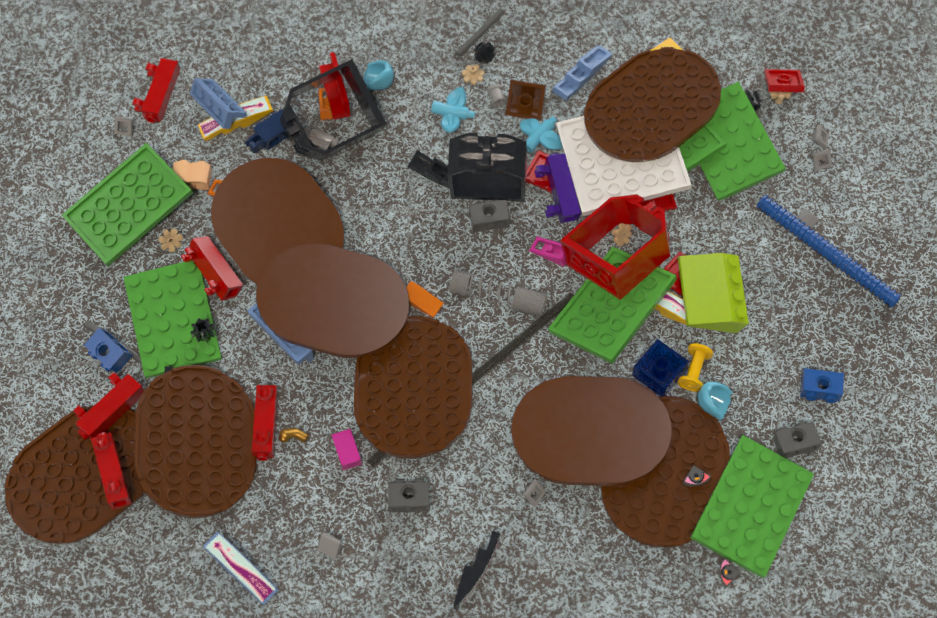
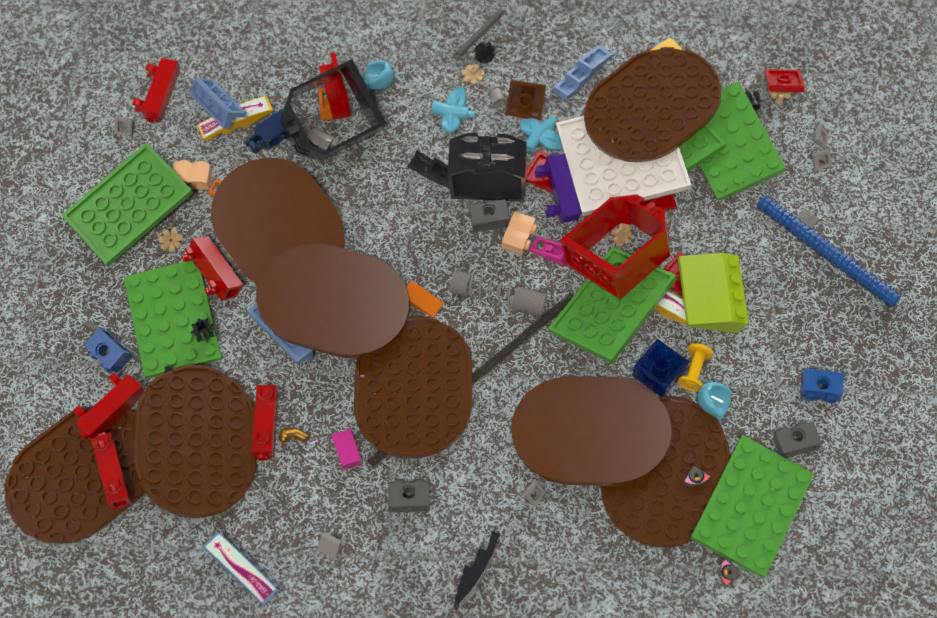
(518, 233): none -> light nougat brick

